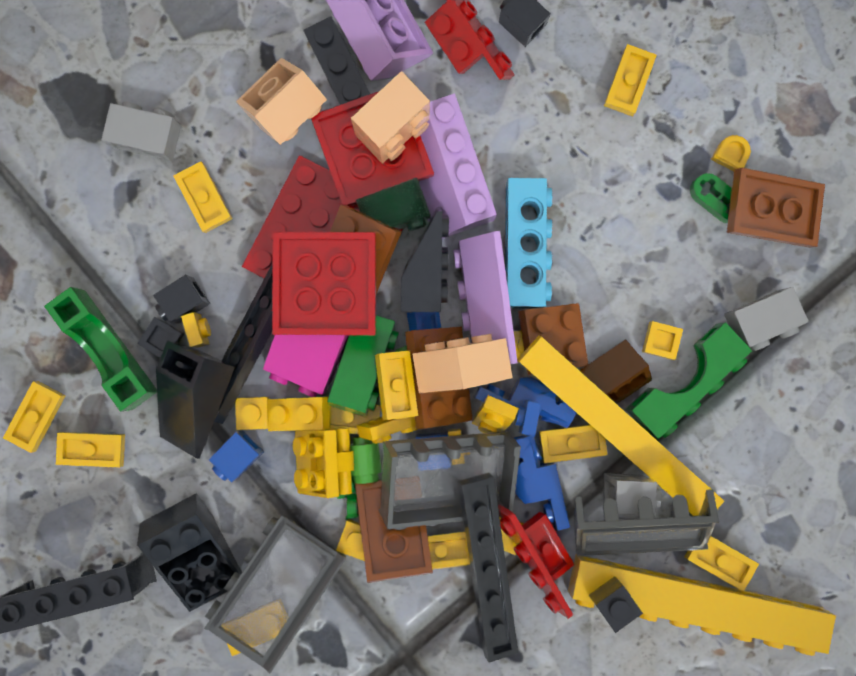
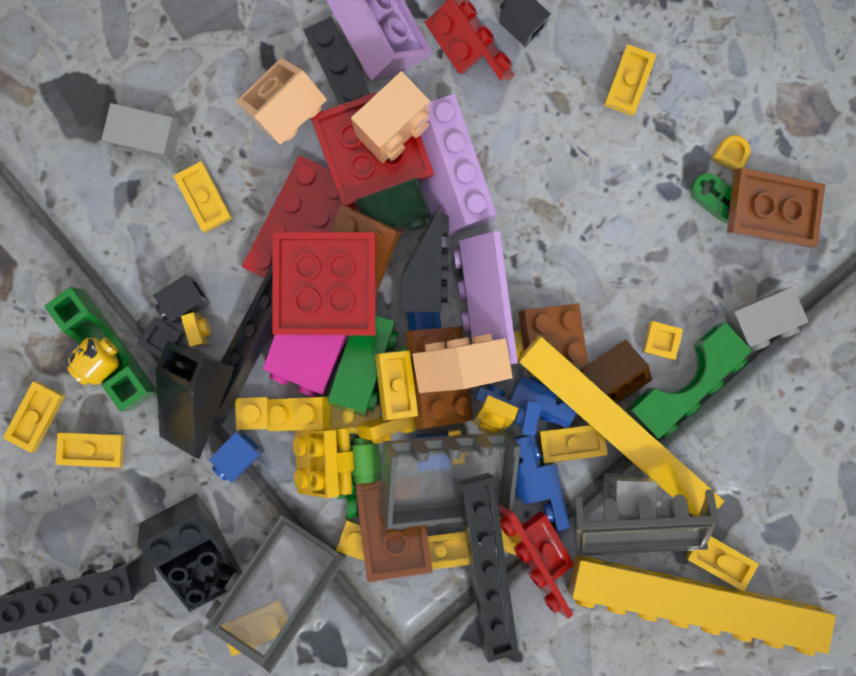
(93, 360): none -> yellow head
(532, 193): medium azure brick -> none
(615, 604): black brick -> none

